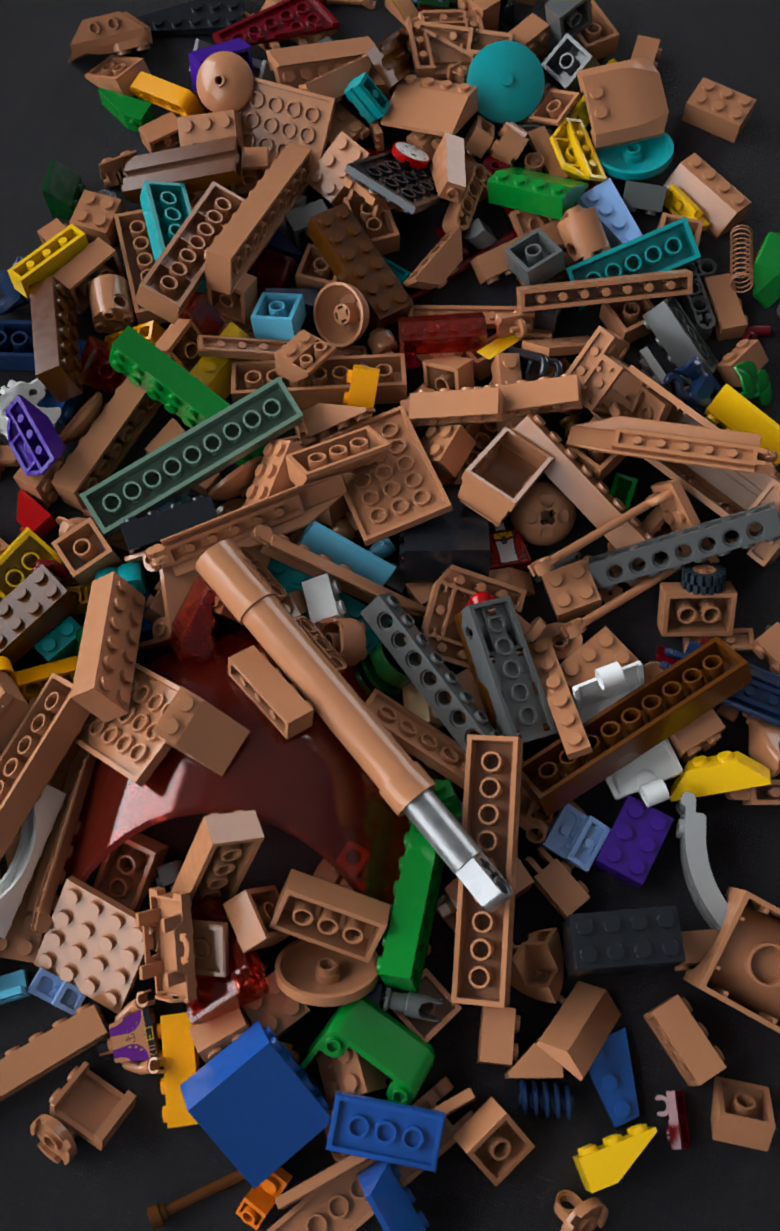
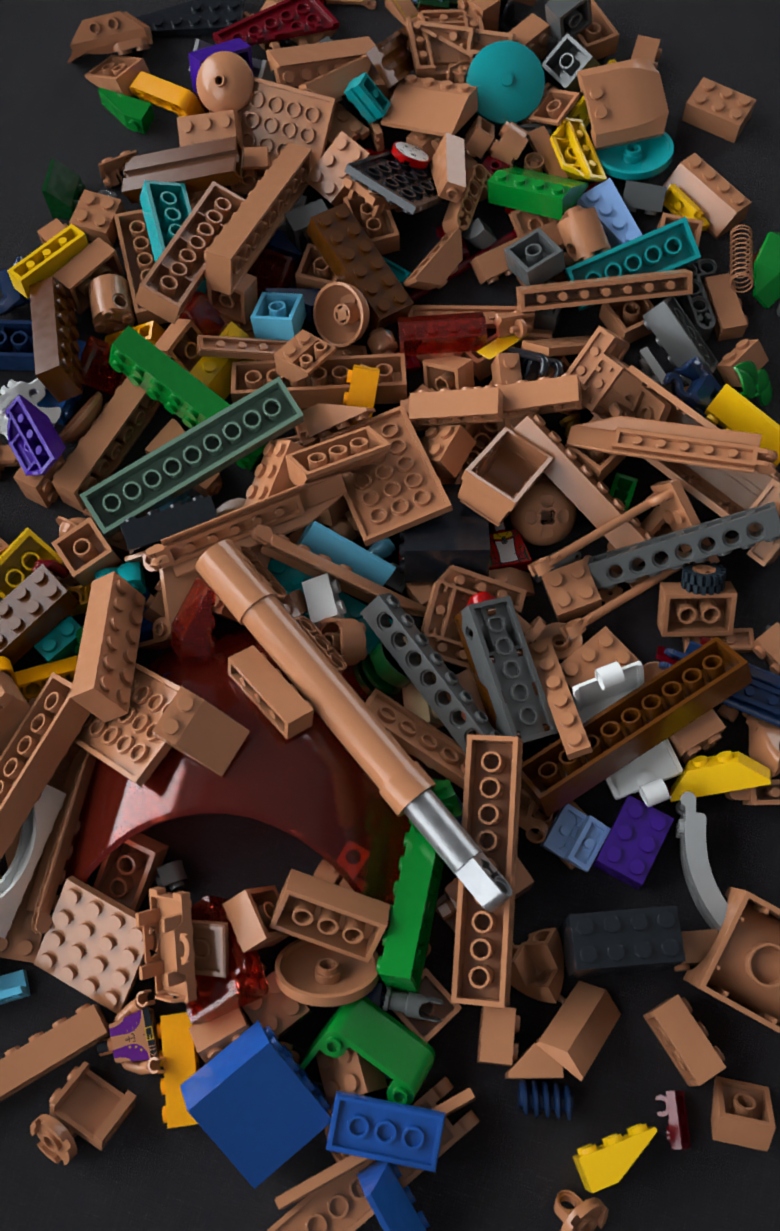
(33, 516): red slope -> none
(58, 993): light blue slope -> none
(160, 133): nougat brick -> none
(160, 1213): reddish brown piece -> none
(220, 855): nougat brick -> none
(236, 482): nougat dish -> none
(261, 1200): orange slope -> none
(493, 1141): nougat brick -> none
(558, 884): nougat hinge -> none
(614, 1079): blue wing -> none
(756, 330): dark red arm -> none

